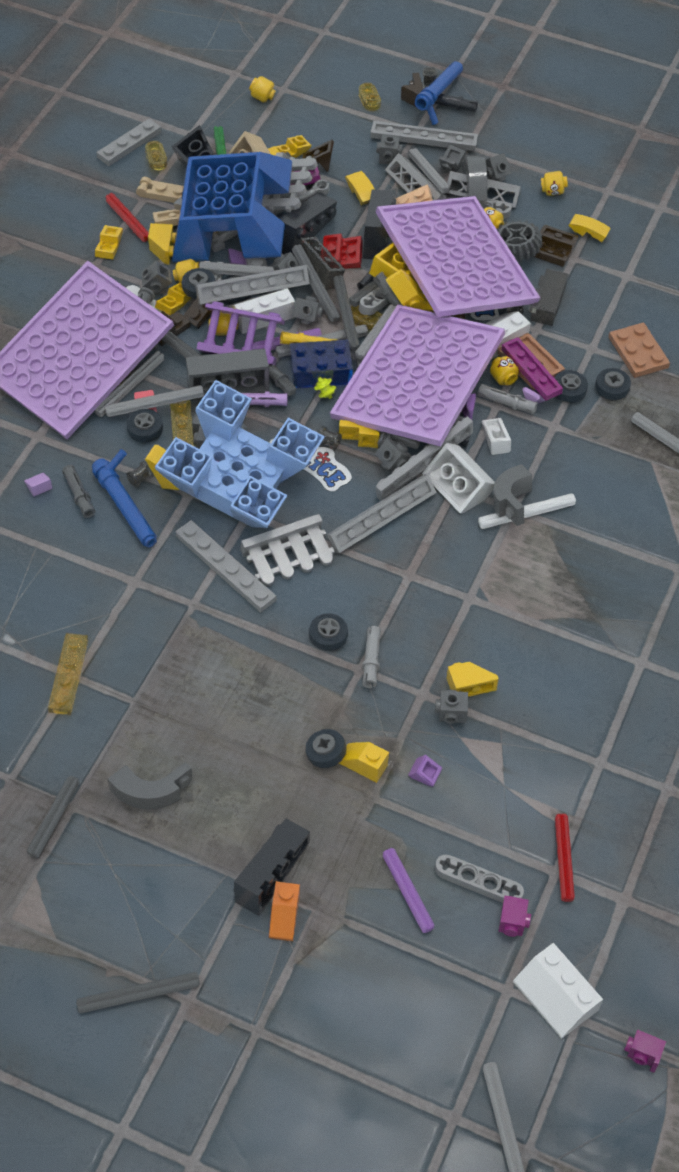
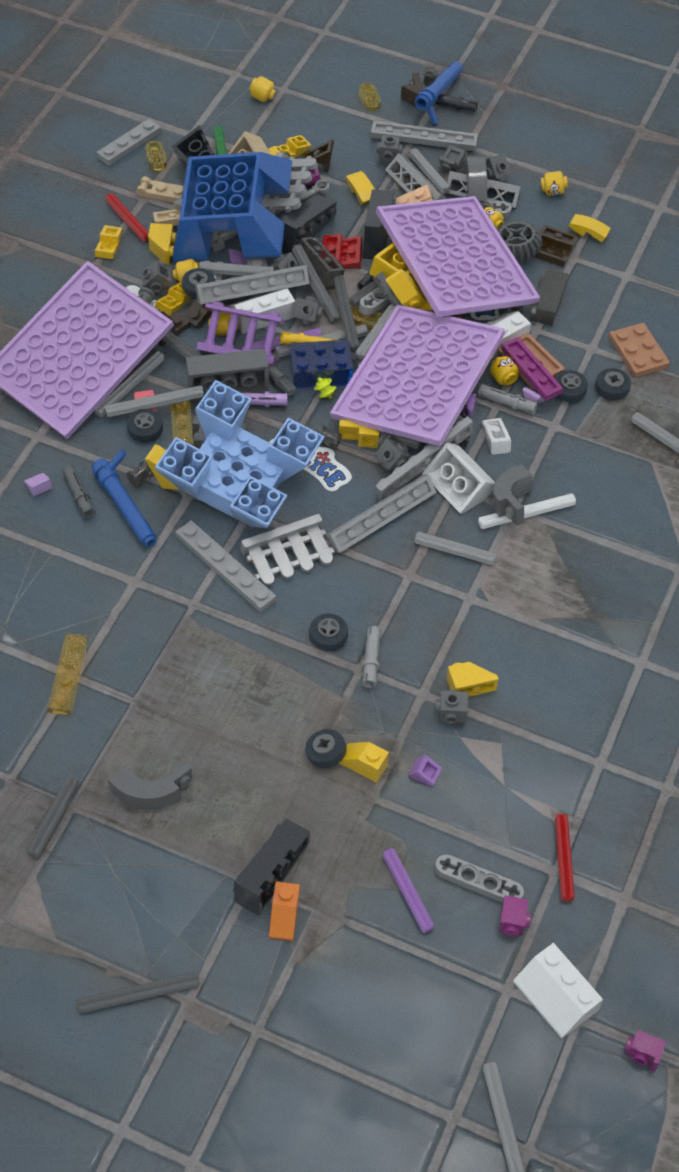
(455, 548): none -> light grey axle

